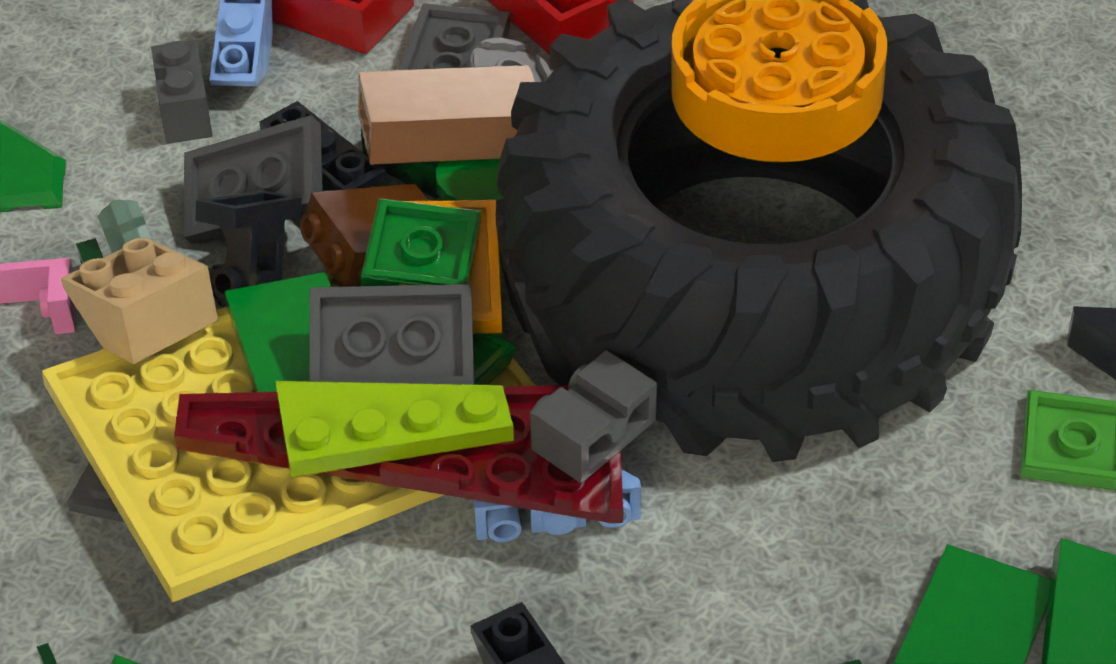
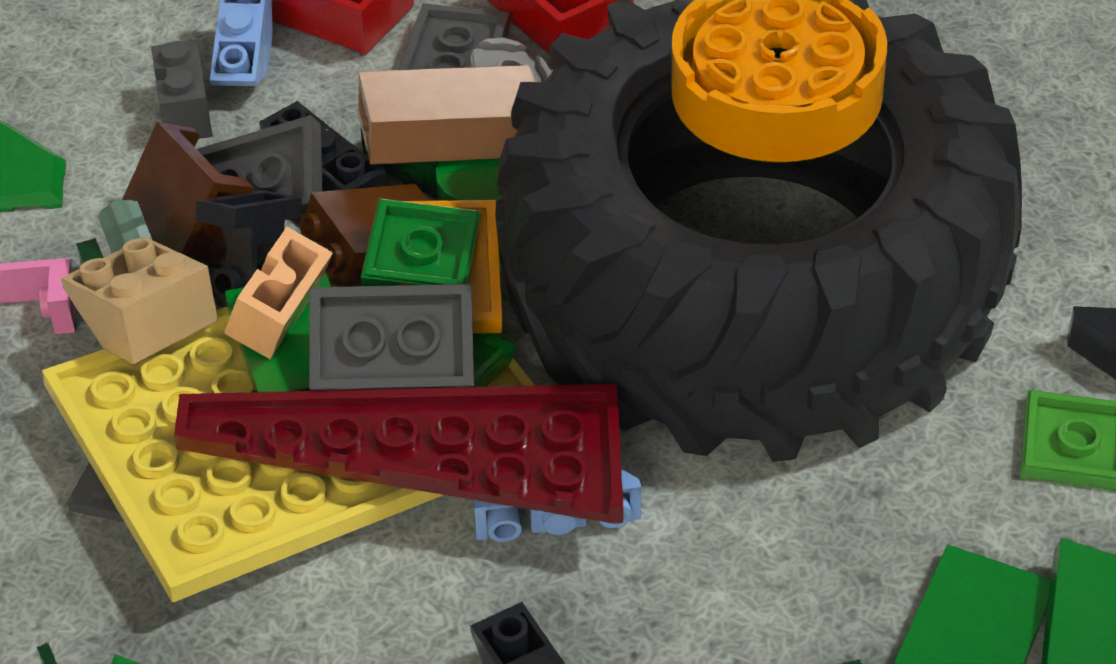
(169, 184): none -> reddish brown panel
(277, 293): none -> light nougat brick
(373, 423): lime wing -> none
(595, 418): dark grey brick -> none

